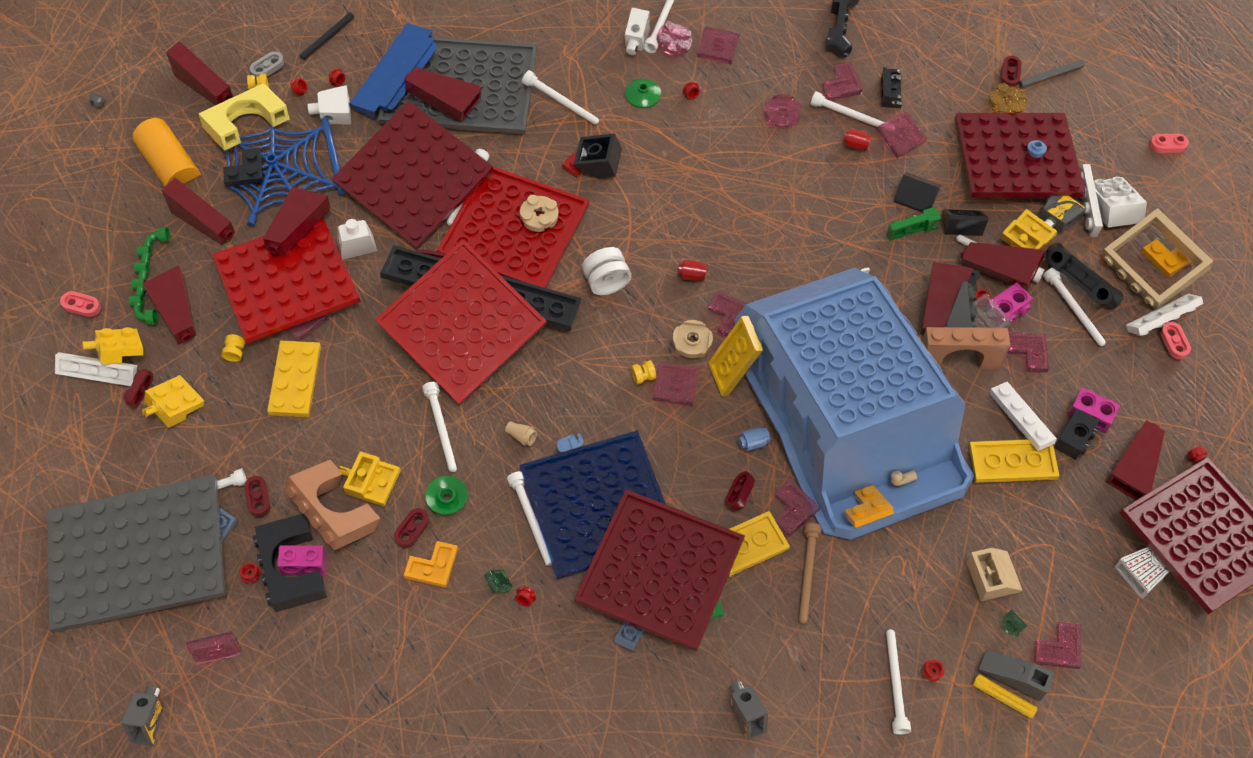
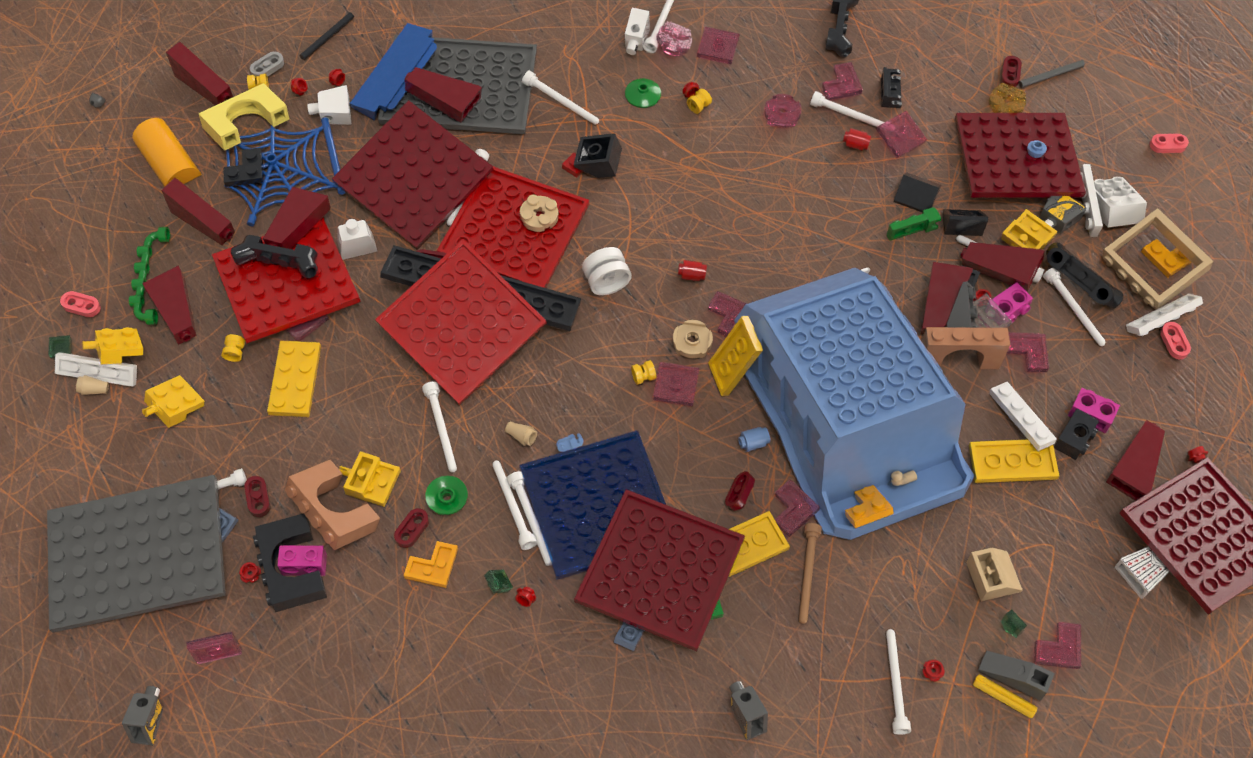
(59, 344): none -> clear green plate
(89, 385): none -> tan cone
(136, 393): dark red plate -> none
(301, 258): none -> black plate
(526, 539): none -> white piece
(700, 100): none -> yellow wheel

